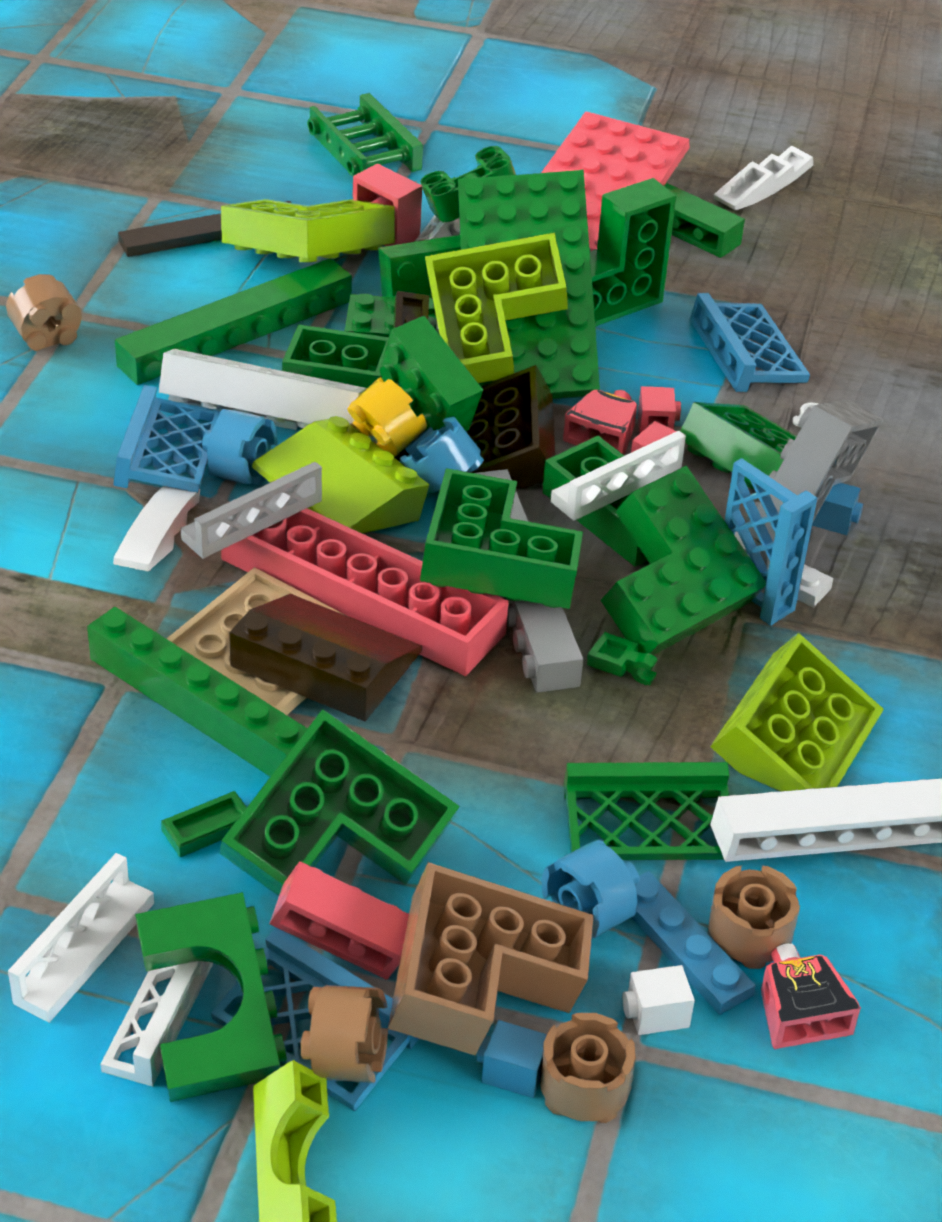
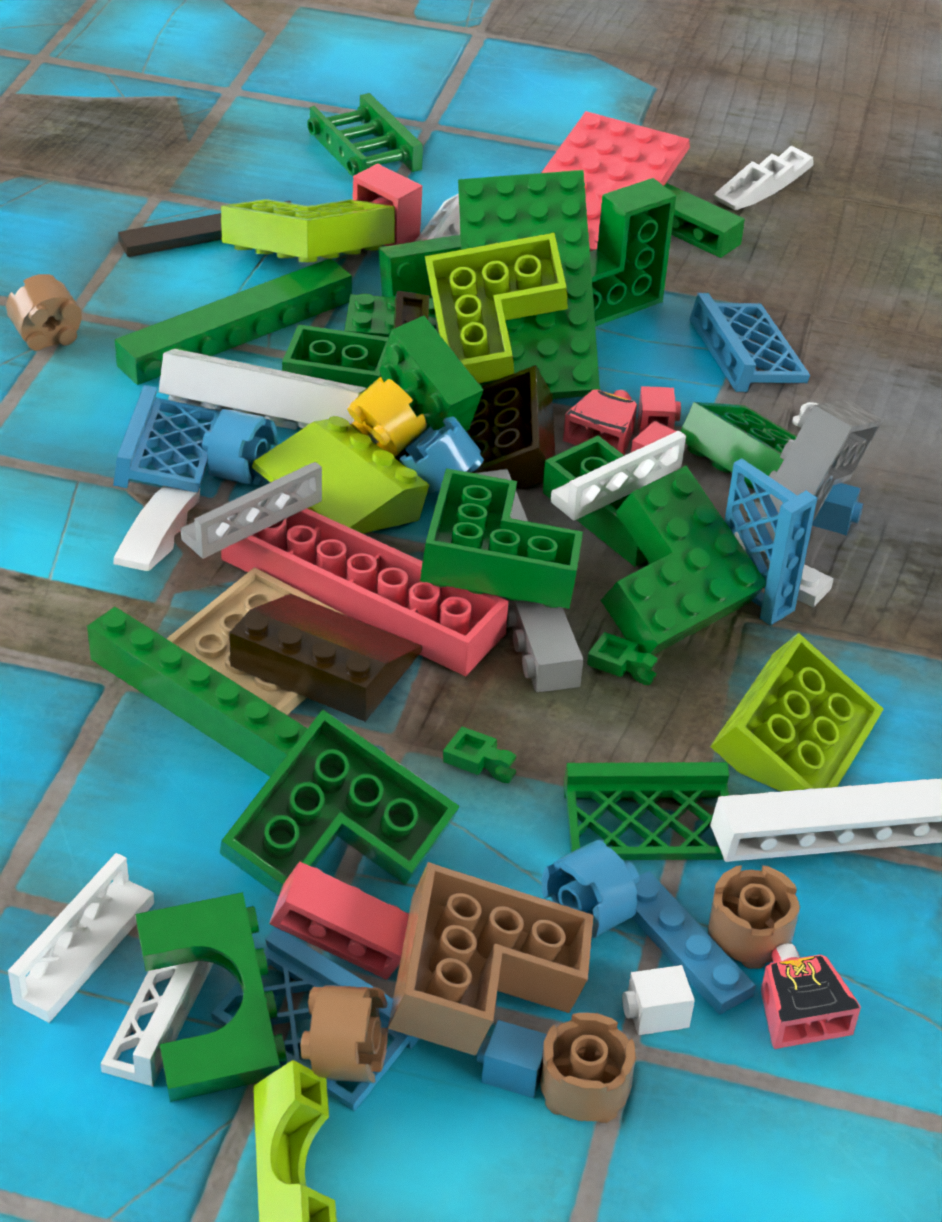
(203, 824): green tile -> none
(443, 191): green beam -> none
(476, 751): none -> green plate

